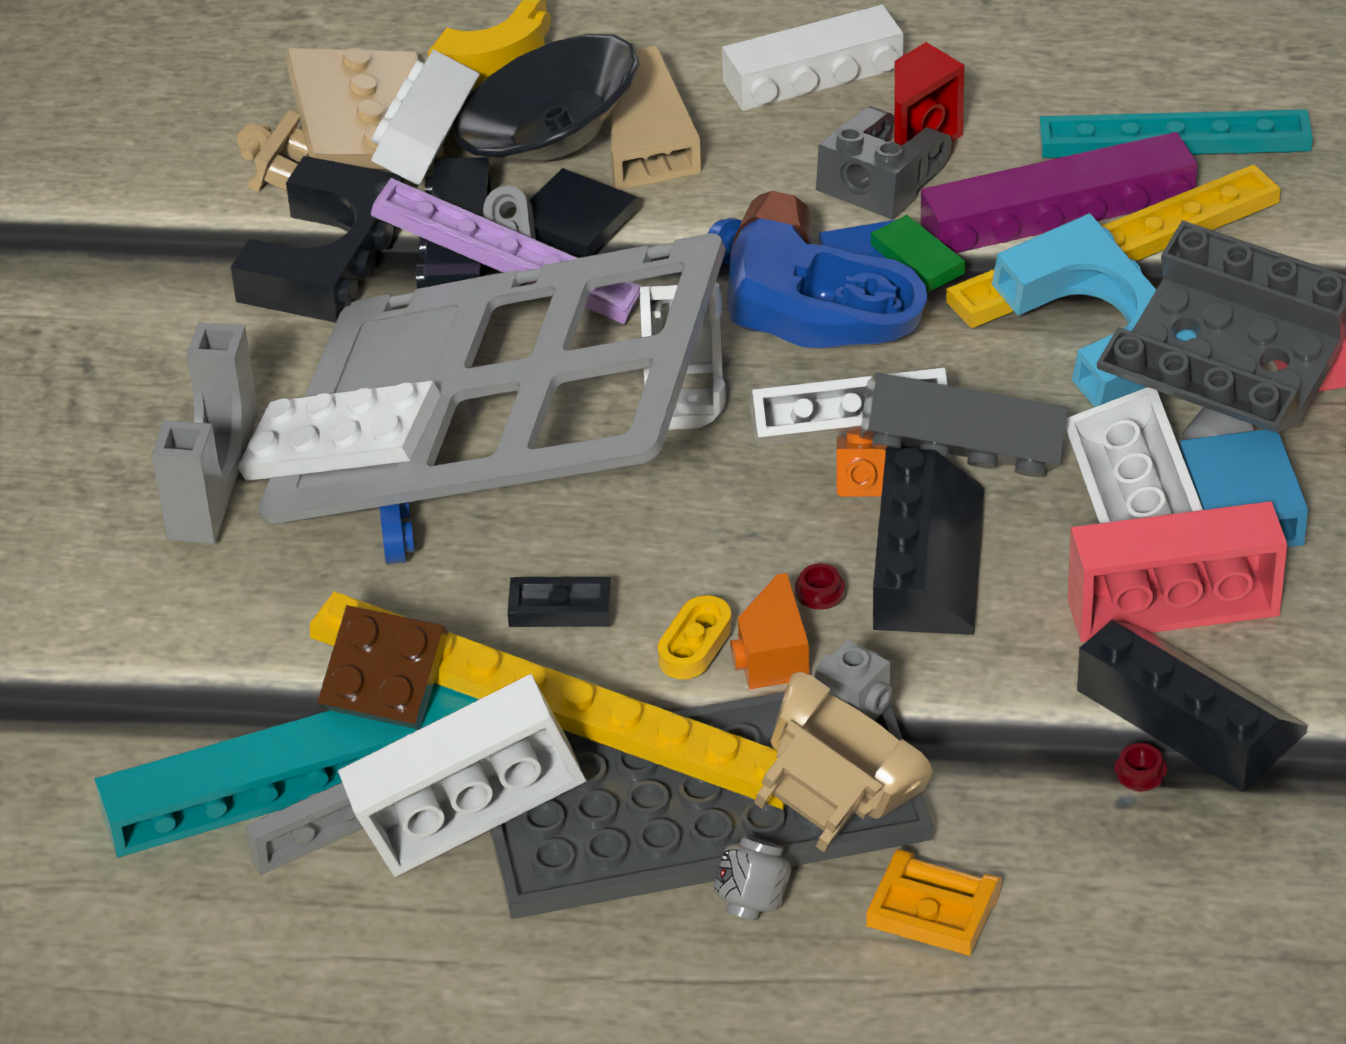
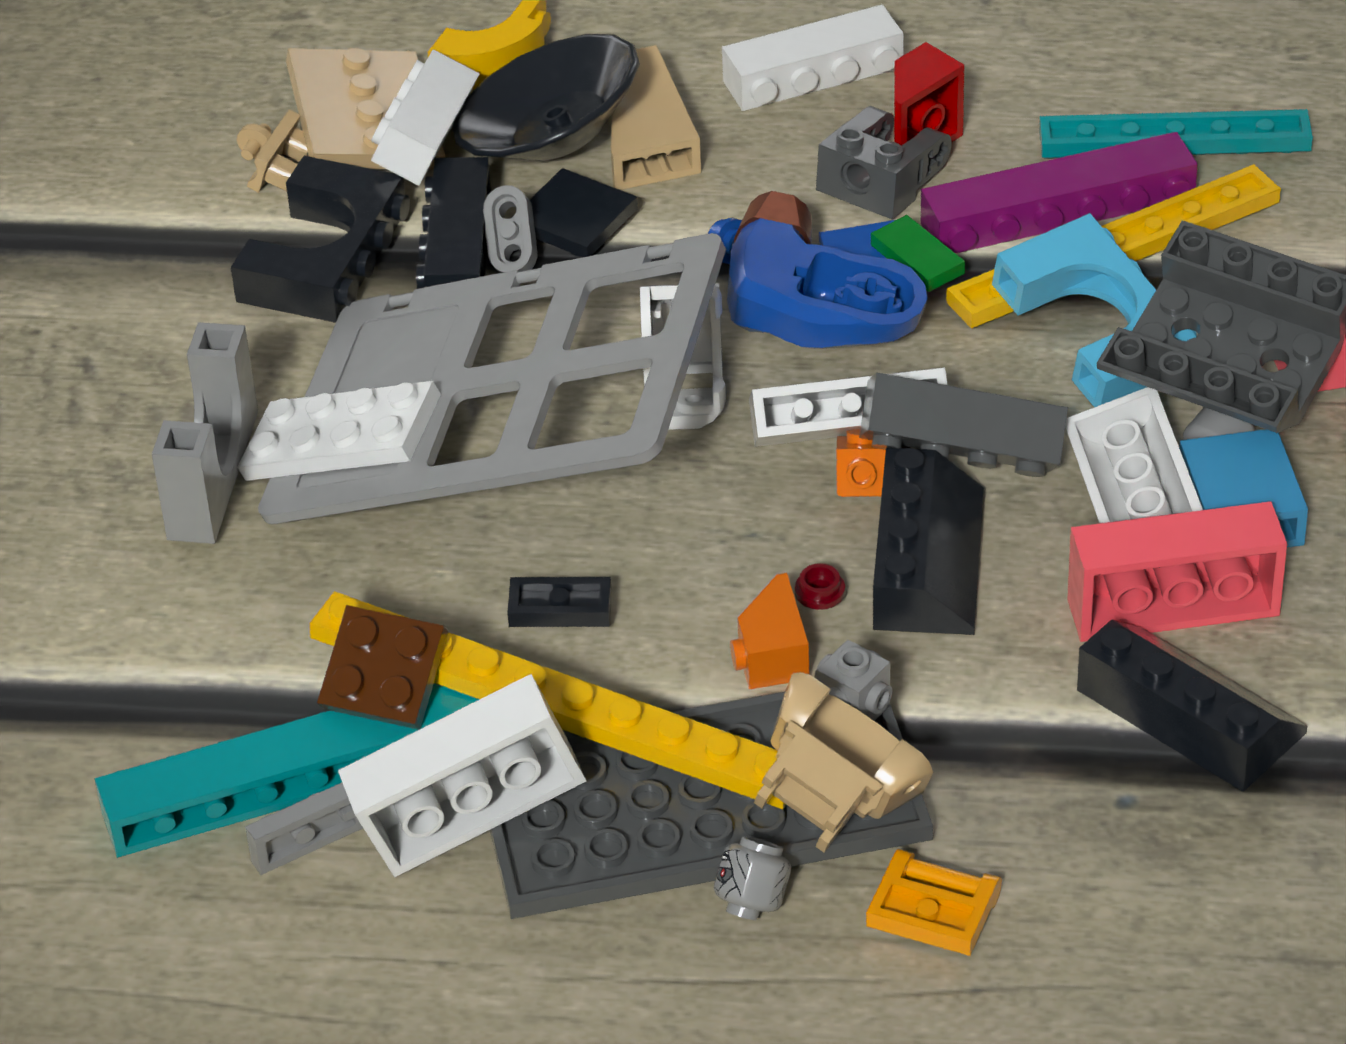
(396, 535): blue plate -> none
(488, 242): lavender tile -> none
(689, 646): yellow plate -> none
(1140, 767): dark red plate -> none

